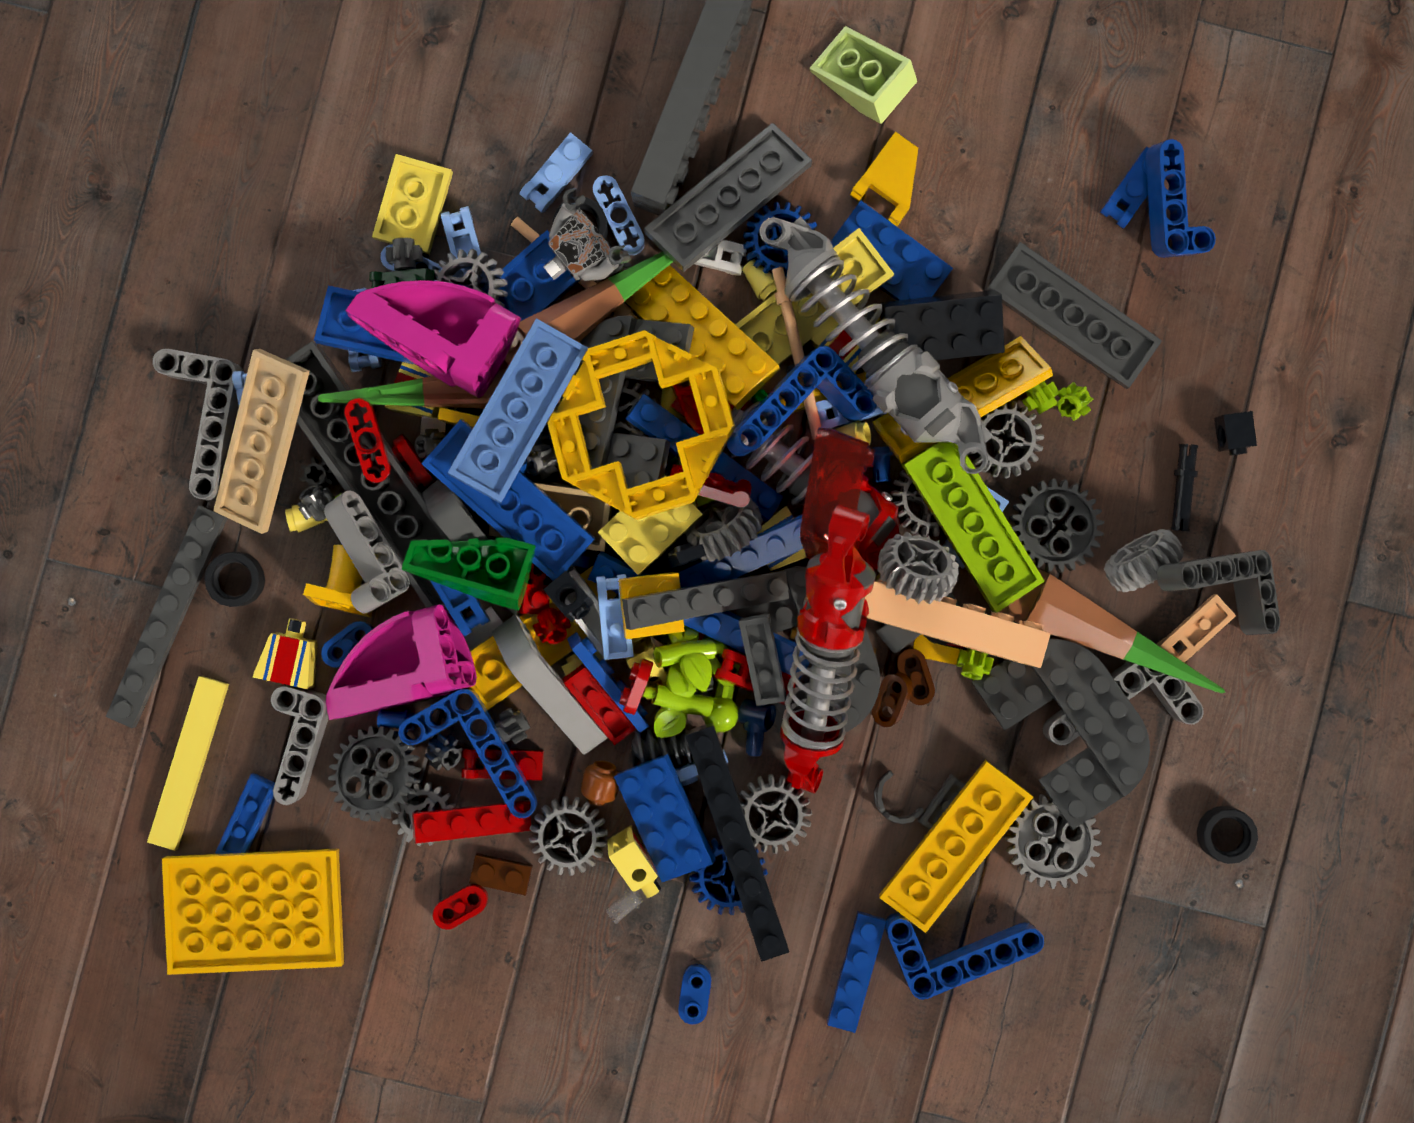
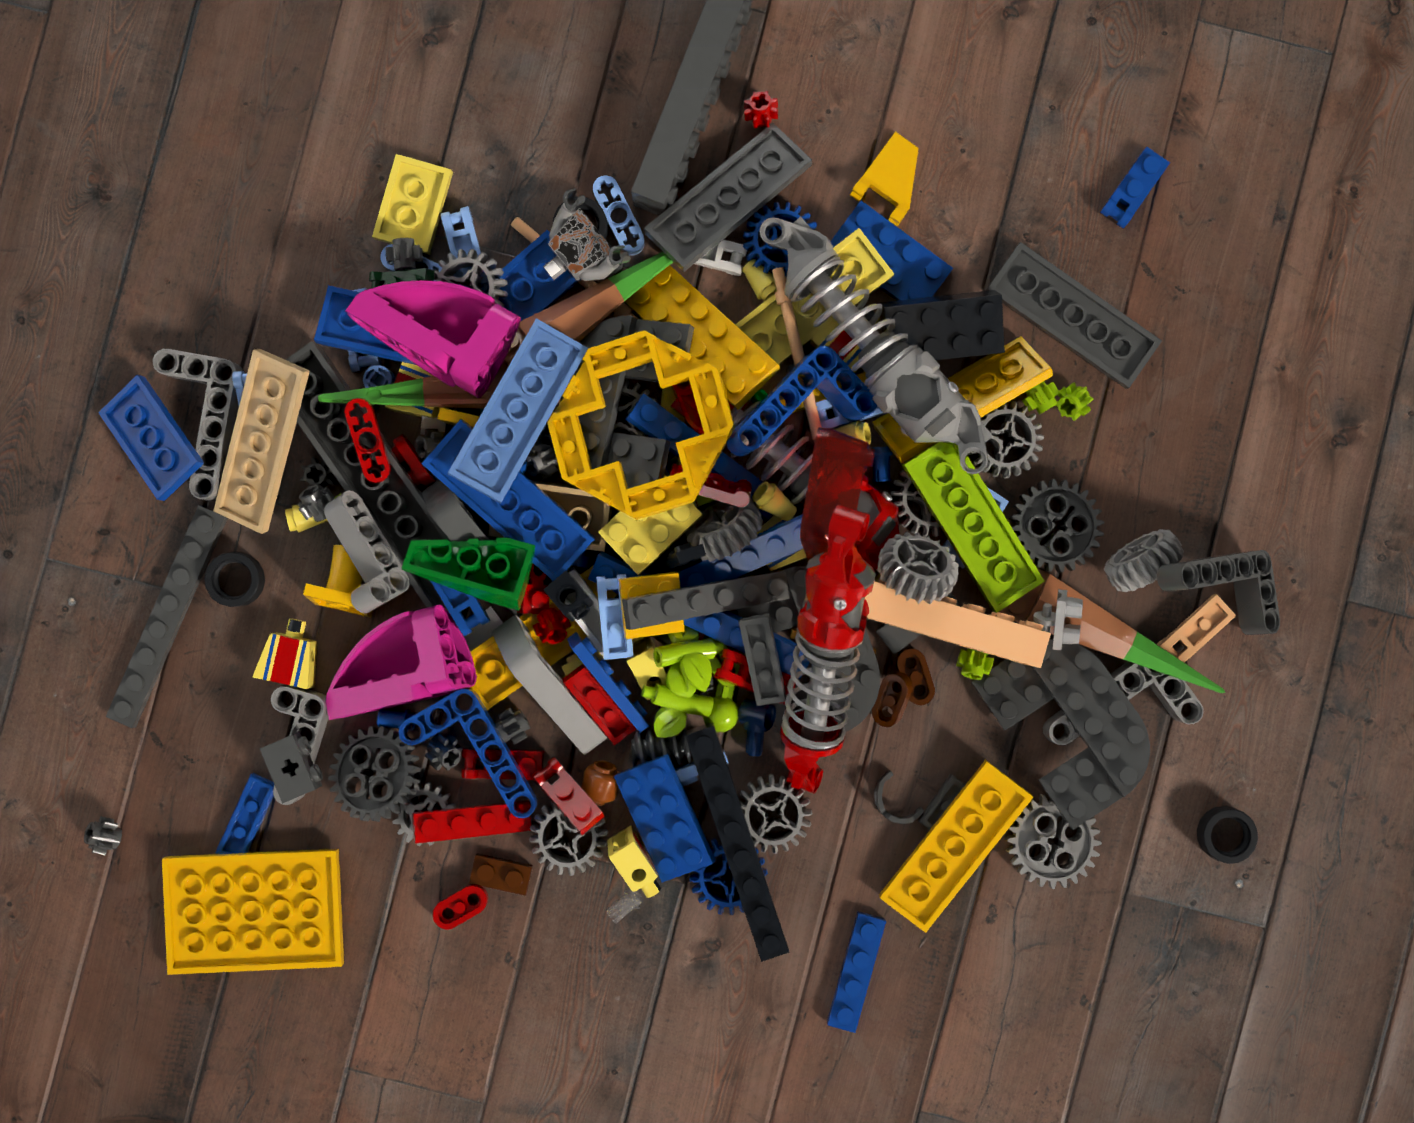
(102, 835): none -> dark grey gear
(151, 437): none -> blue plate
(188, 763): light yellow tile -> none
(290, 782): none -> dark grey brick
(345, 640): blue plate -> none
(384, 376): none -> medium blue wheel
(557, 172): light blue plate -> none
(568, 796): none -> red plate
(640, 675): red plate -> none
(694, 994): blue plate -> none
(761, 109): none -> red gear
(772, 500): none -> light yellow cone
(865, 73): yellowish green slope -> none
(938, 649): yellow sticker -> none
(958, 958): blue beam -> none
(1065, 607): none -> light grey hips
(1175, 201): blue beam -> none
(1184, 487): black pin -> none
(1235, 432): black brick -> none

